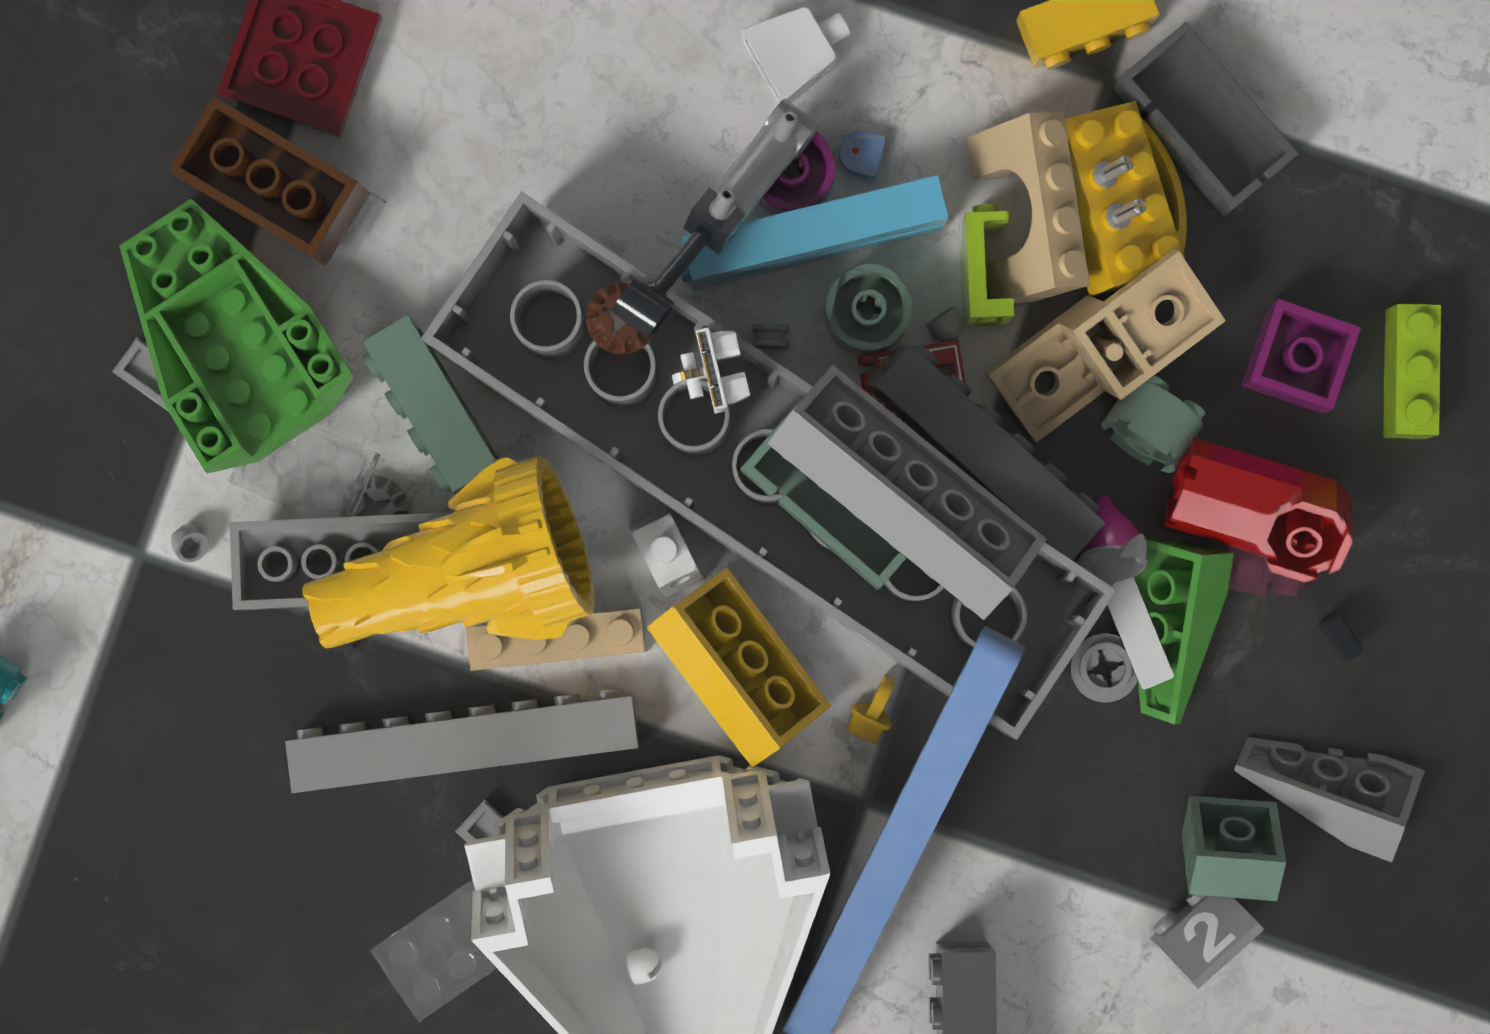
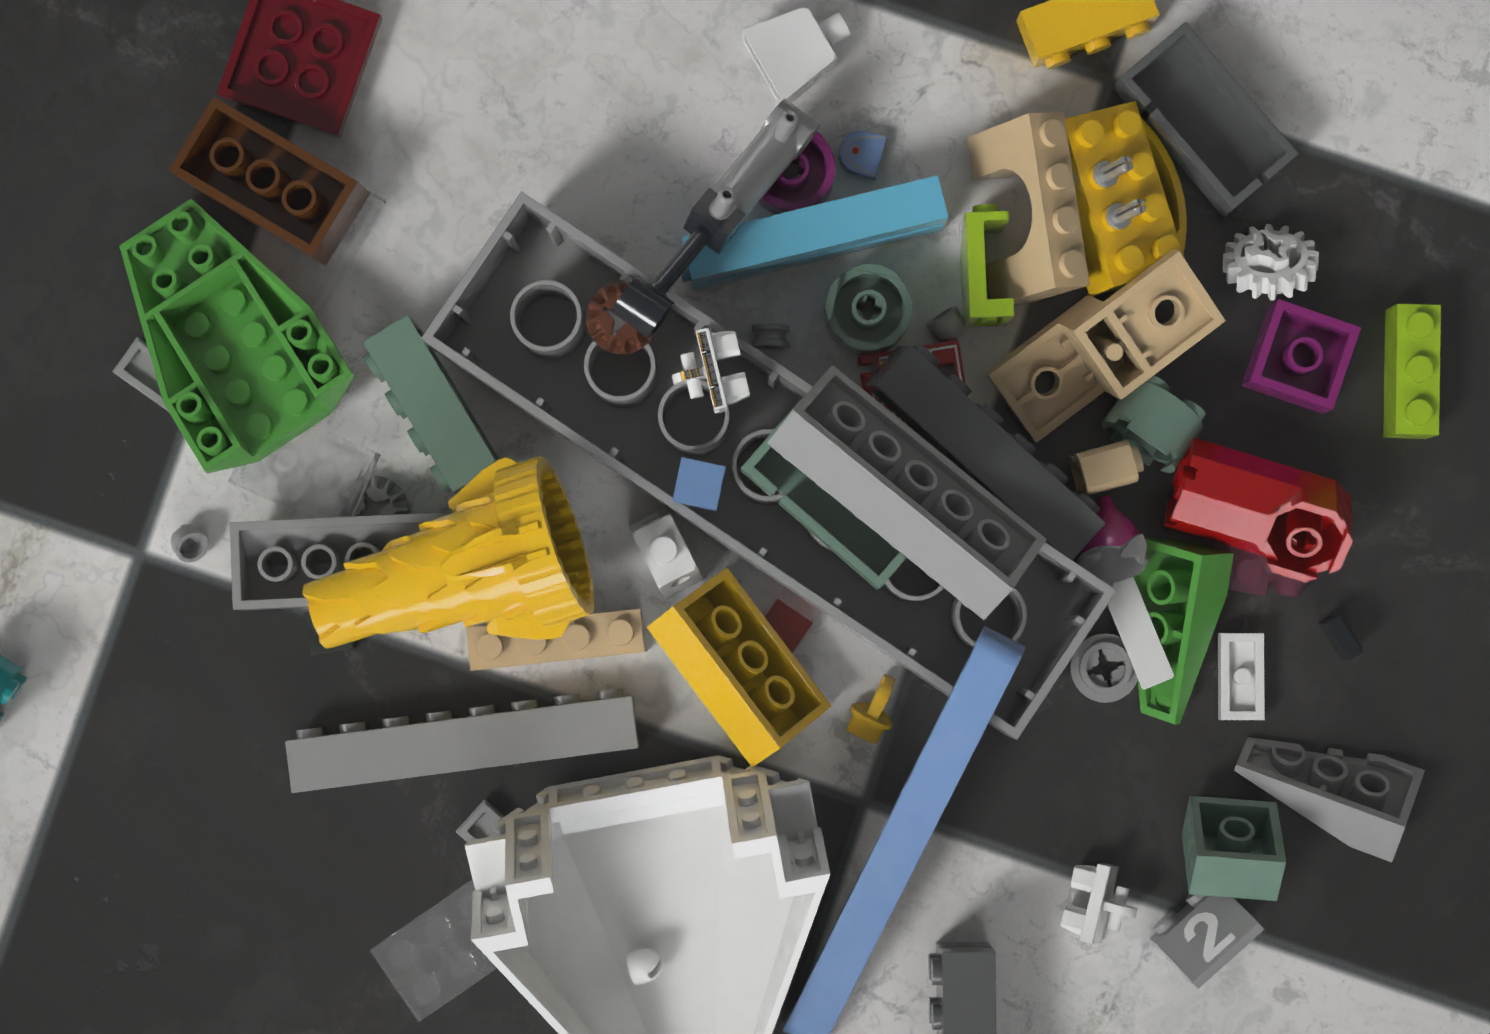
(699, 484): none -> medium blue tile
(788, 624): none -> clear red tile
(1091, 921): none -> white hips
(1106, 467): none -> tan brick
(1241, 676): none -> white plate
(1270, 262): none -> white gear

